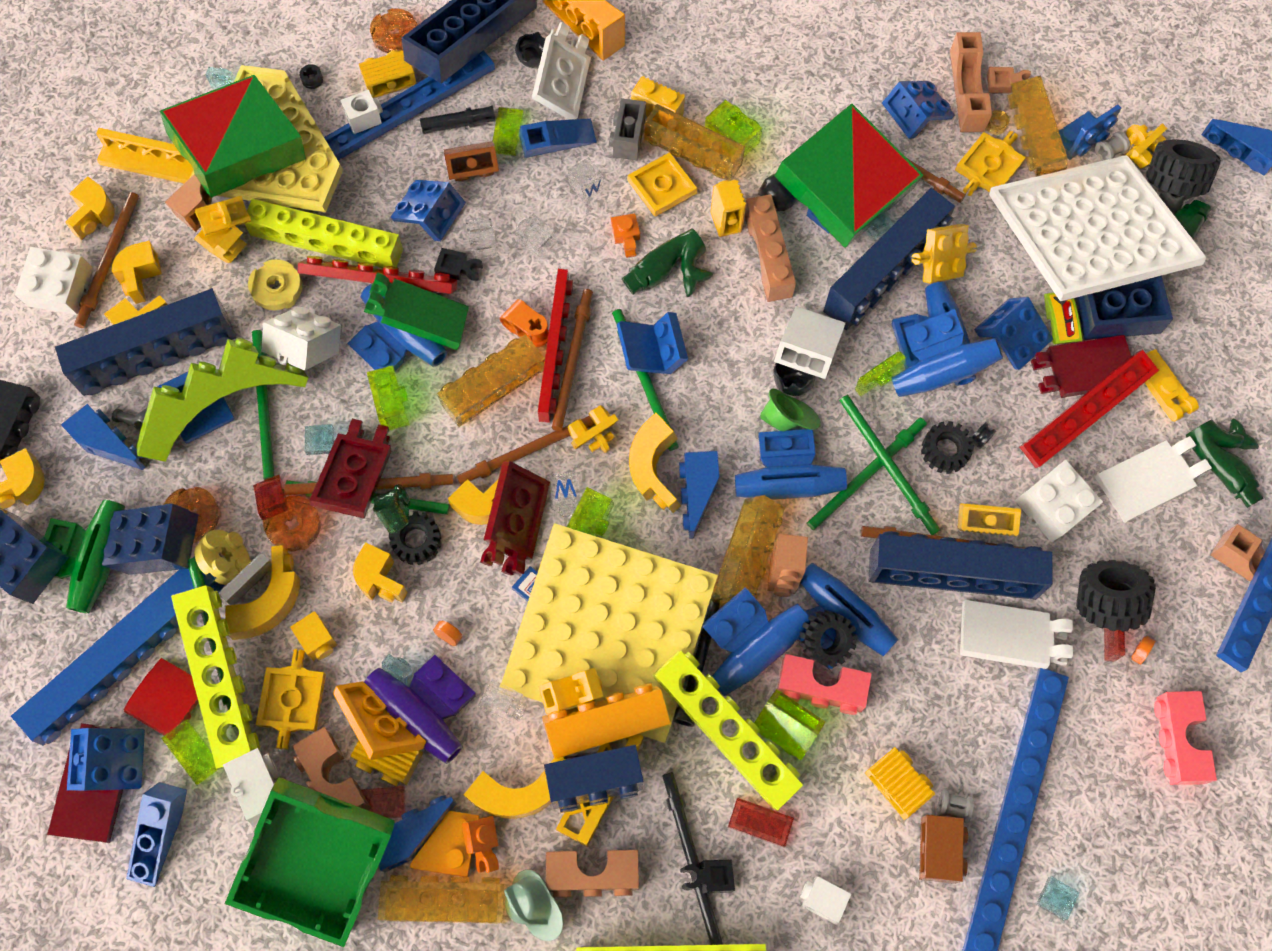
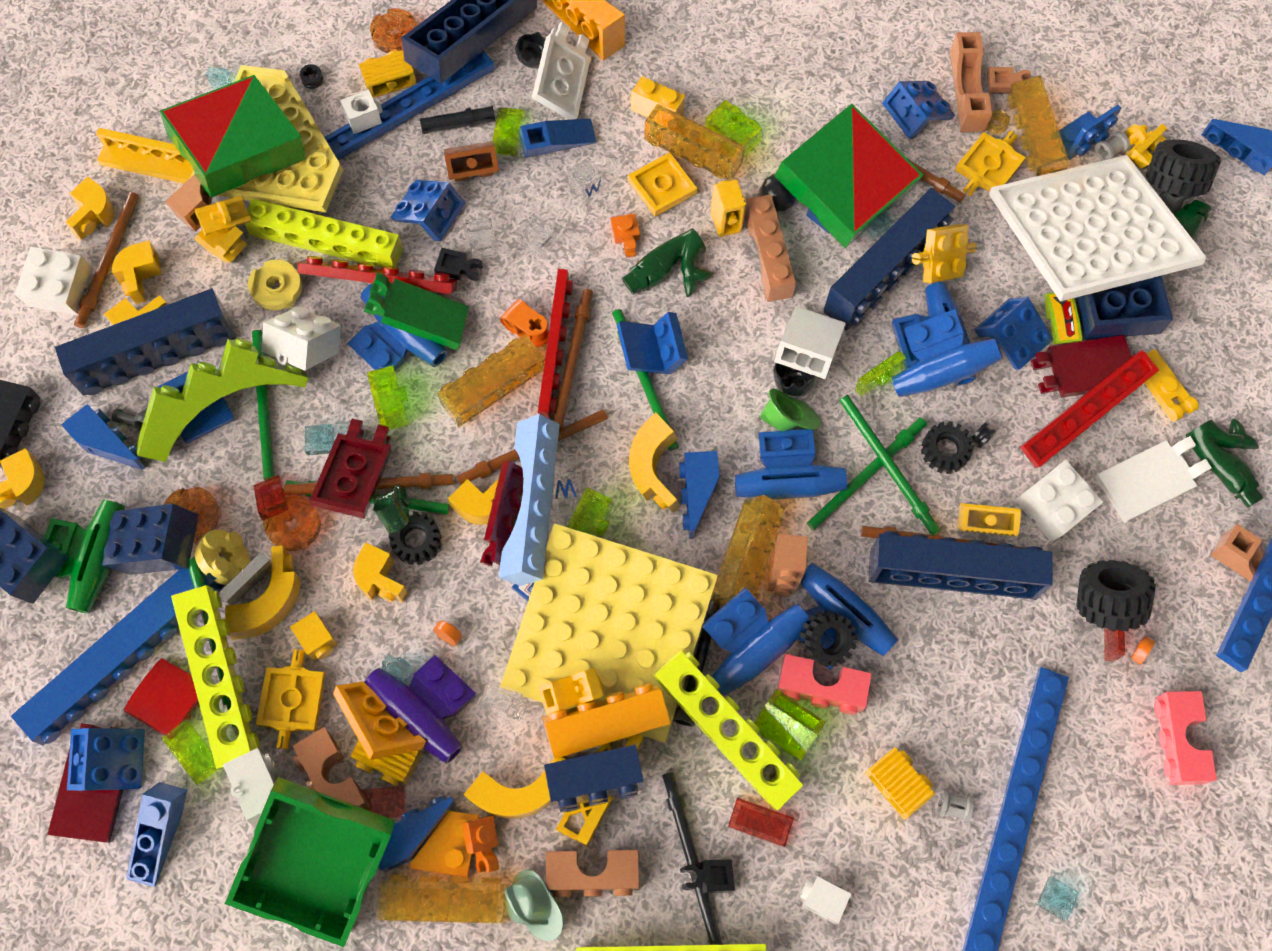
(526, 548): none -> light blue arch
(581, 434): yellow hips -> none
(628, 129): flat silver brick -> none
(942, 849): dark orange brick -> none
(1013, 635): white tile -> none

